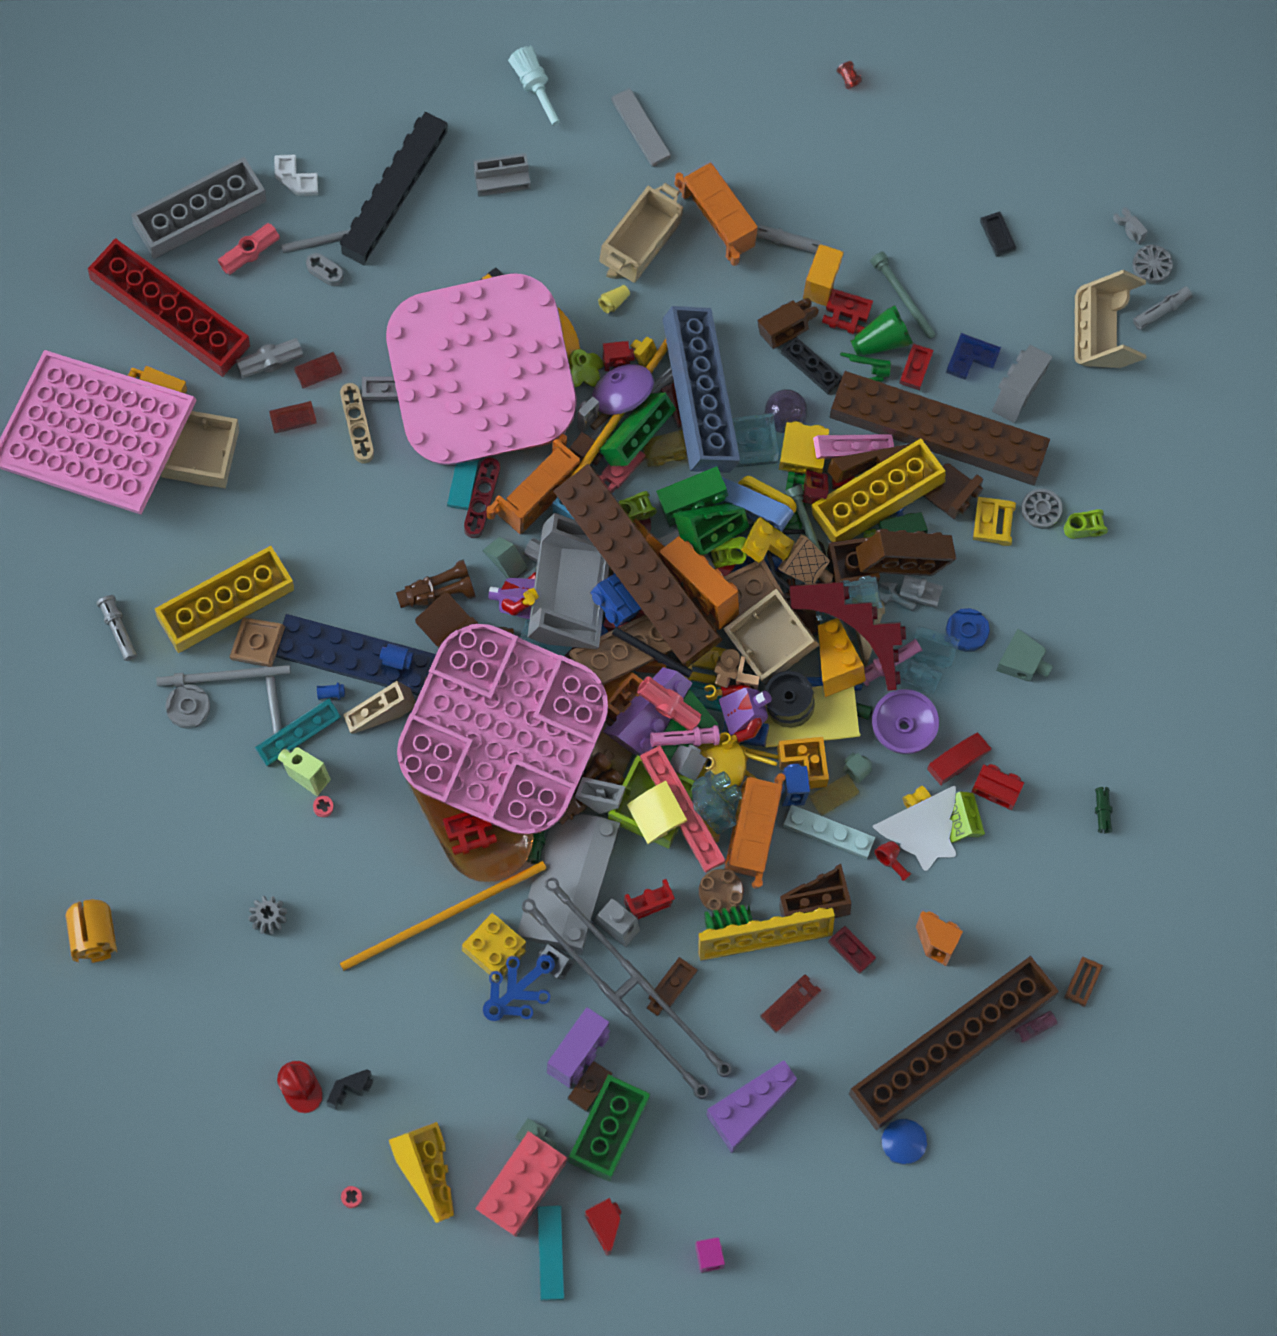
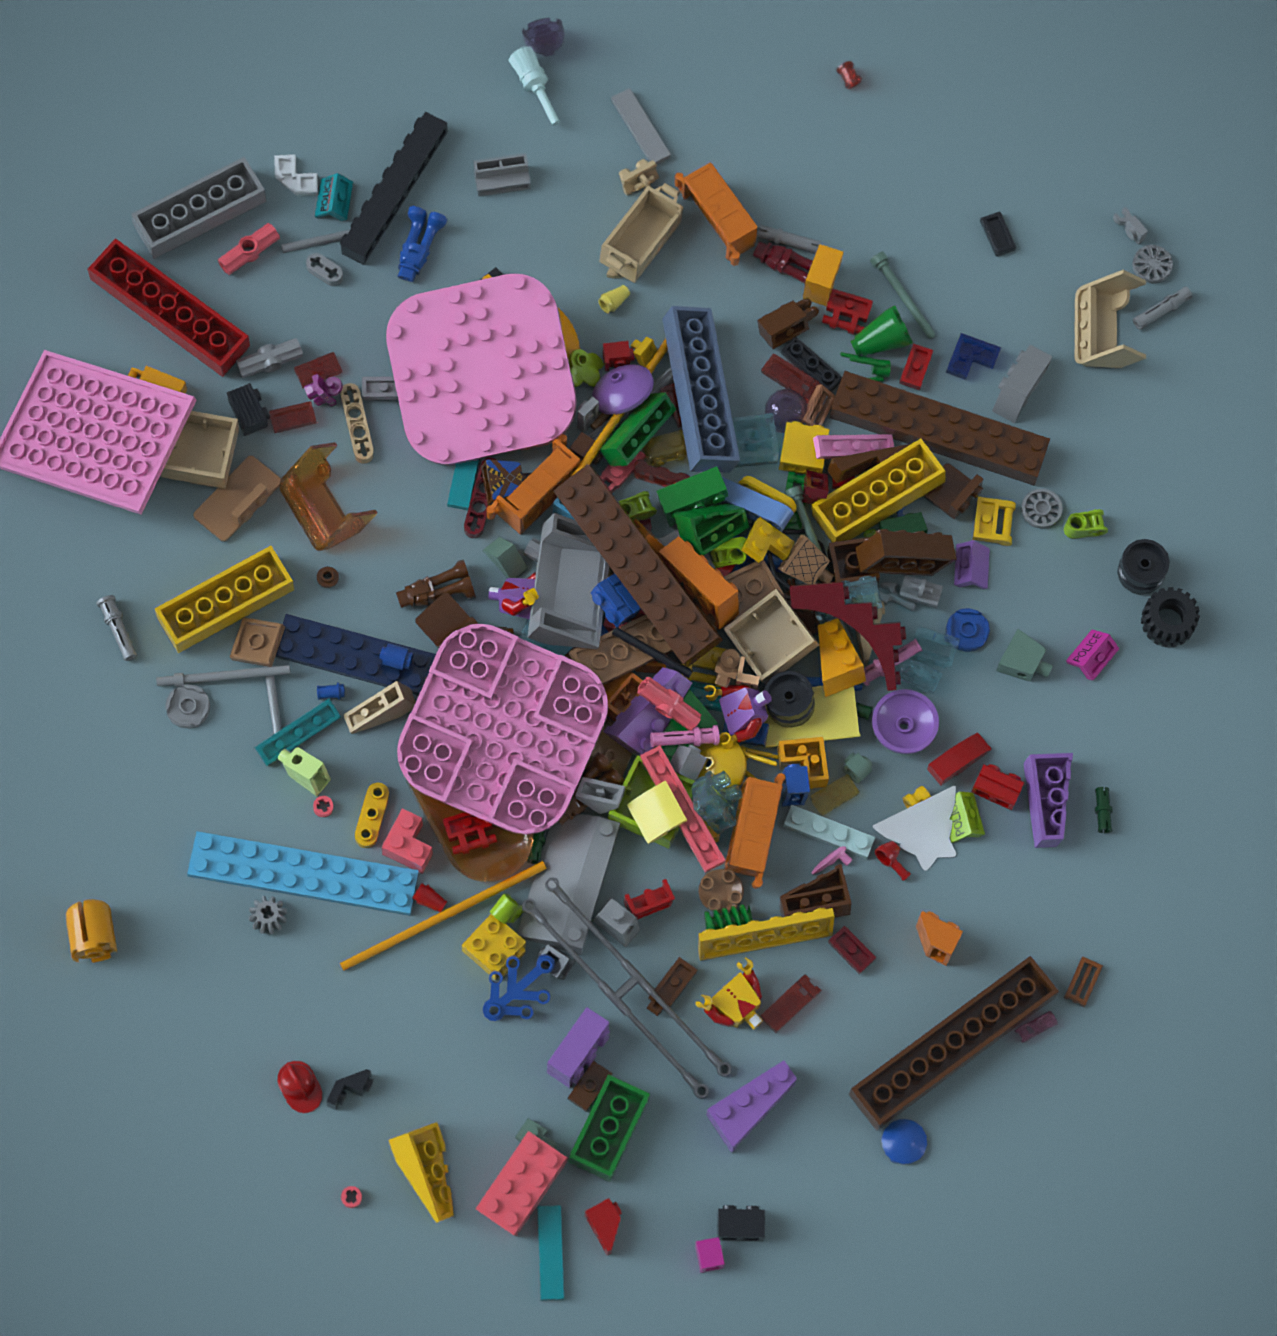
(244, 493): none -> medium nougat bracket
(247, 409): none -> black brick
(303, 873): none -> medium azure plate
(314, 504): none -> clear orange windscreen
(322, 391): none -> magenta hips
(327, 583): none -> reddish brown plate
(334, 197): none -> teal panel
(372, 824): none -> yellow plate
(402, 842): none -> coral brick
(413, 254): none -> blue piece
(429, 898): none -> red cone
(501, 478): none -> torso
(506, 909): none -> lime piece
(544, 36): none -> cylinder
(639, 178): none -> tan hips
(659, 475): none -> clear red plate
(736, 1000): none -> torso
(741, 1224): none -> black brick
(779, 260): none -> dark red piece
(789, 376): none -> clear red plate
(815, 406): none -> nougat tile
(829, 860): none -> bright pink bar
(971, 565): none -> medium lavender panel
(1048, 794): none -> medium lavender wedge
(1093, 653): none -> dark pink panel
(1143, 566): none -> black wheel
(1177, 602): none -> black tyre

